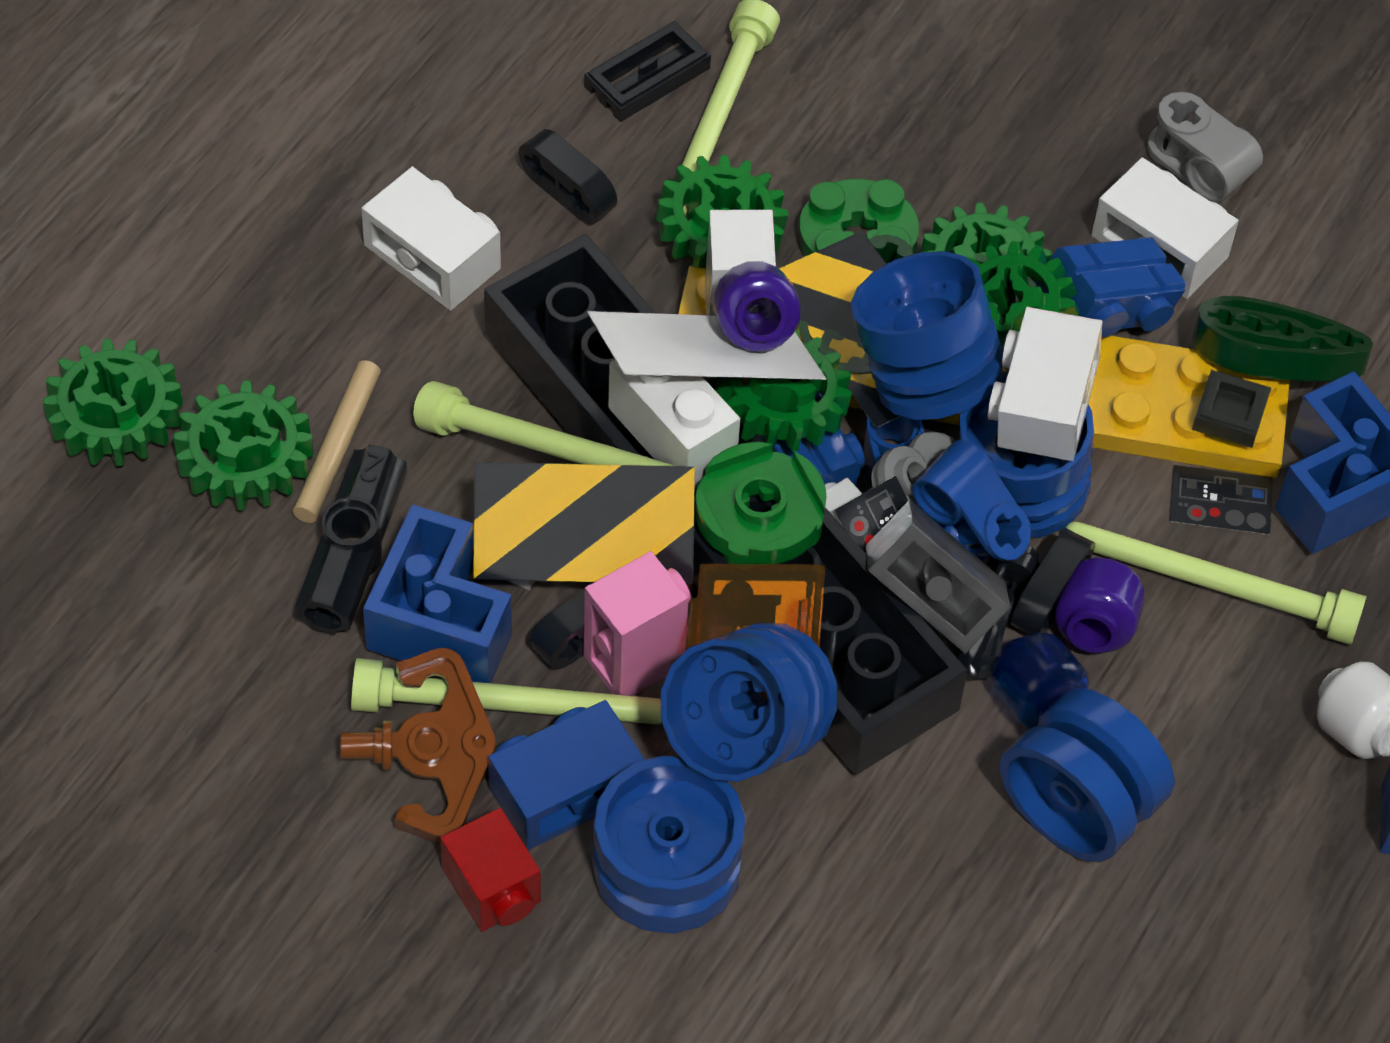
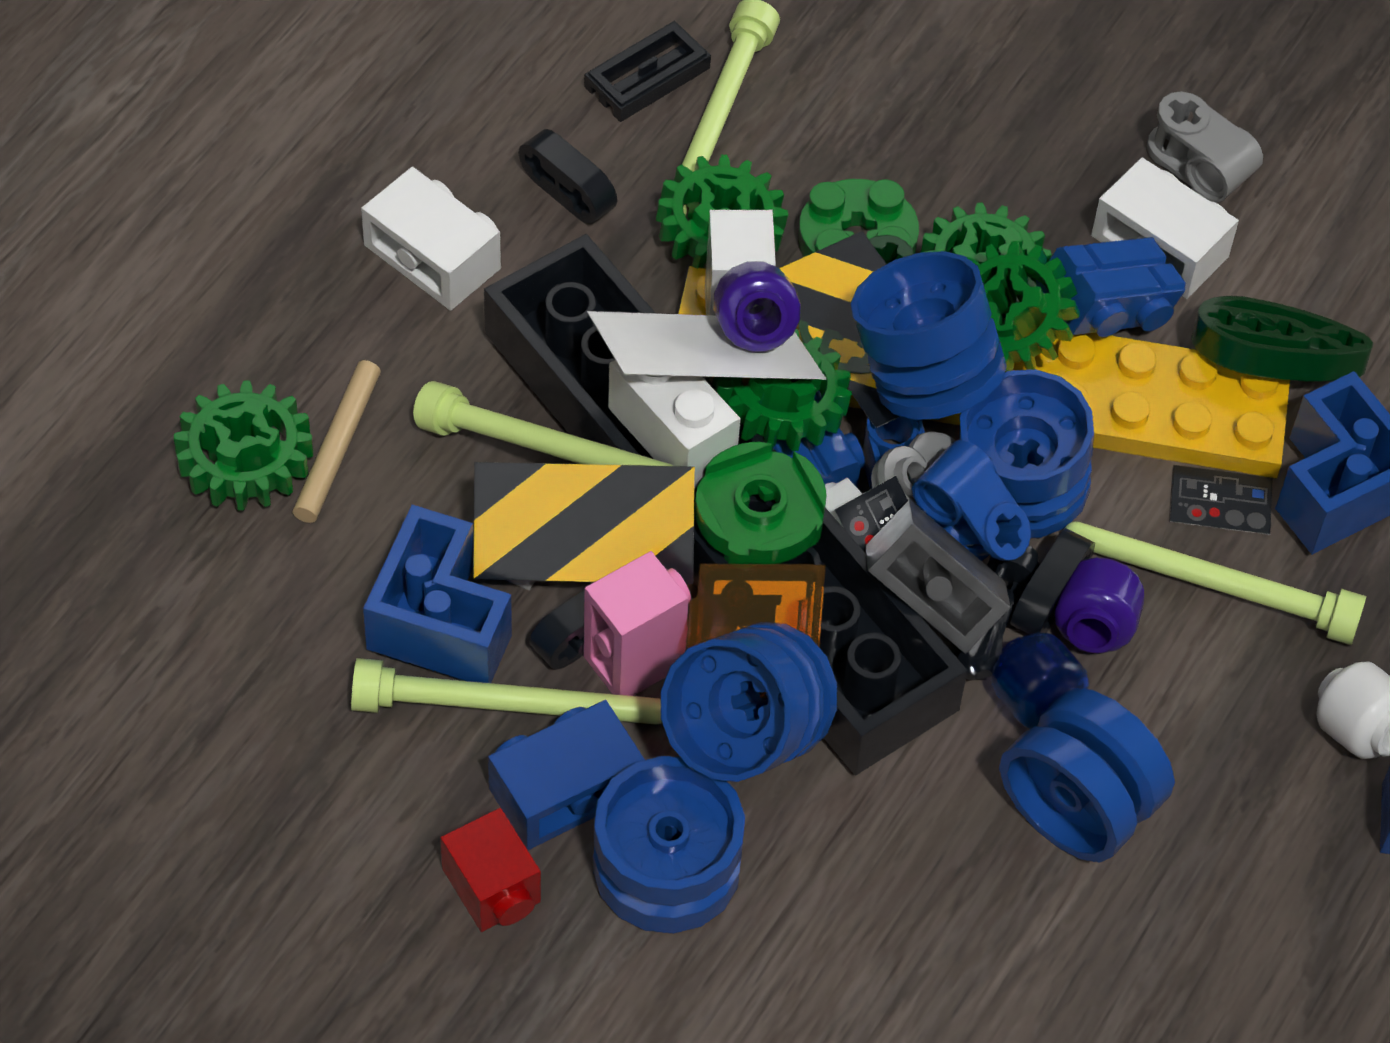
(113, 402): green gear -> none
(343, 566): black piece -> none
(434, 745): dark orange piece -> none
(1047, 383): white brick -> none
(1231, 408): pearl dark grey tile -> none

